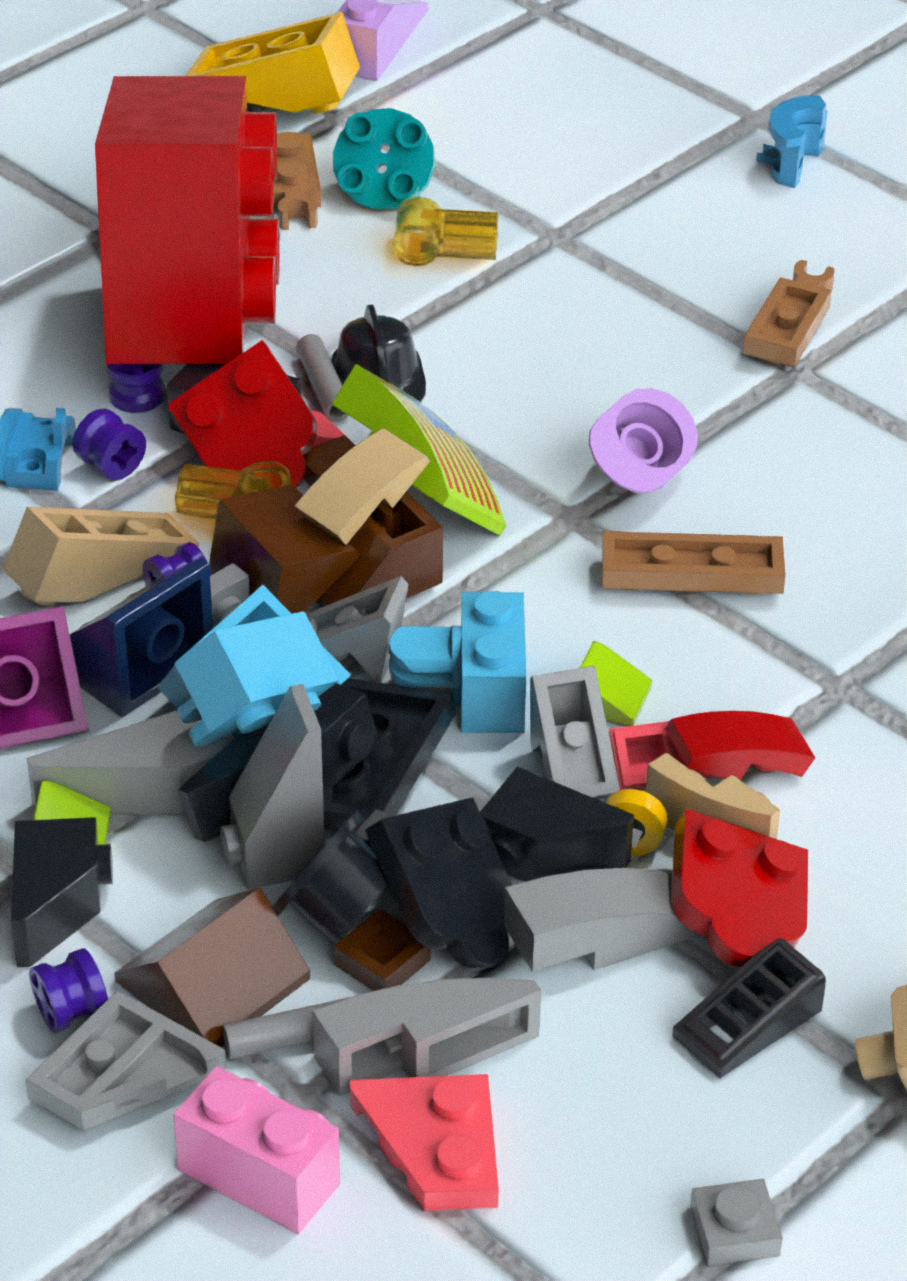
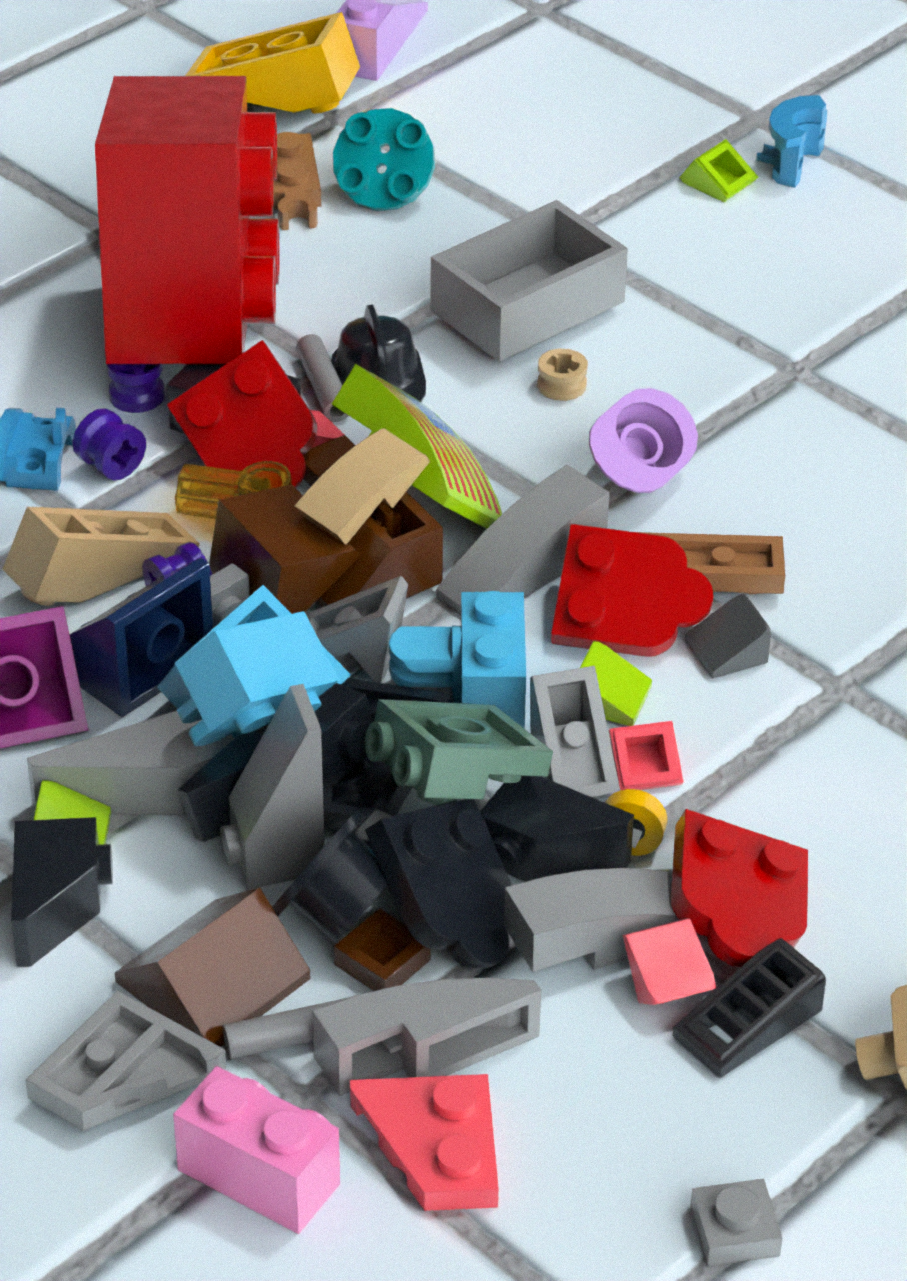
(67, 989): dark purple wheel -> none
(443, 233): clear yellow piece -> none
(452, 748): none -> sand green plate
(528, 280): none -> light grey piece
(528, 540): none -> light grey slope
(562, 374): none -> tan bush
(626, 592): none -> red plate
(668, 963): none -> coral slope
(719, 172): none -> lime slope
(728, 801): tan slope -> none
(731, 638): none -> dark grey slope
(733, 740): red slope -> none
(790, 316): medium nougat plate -> none

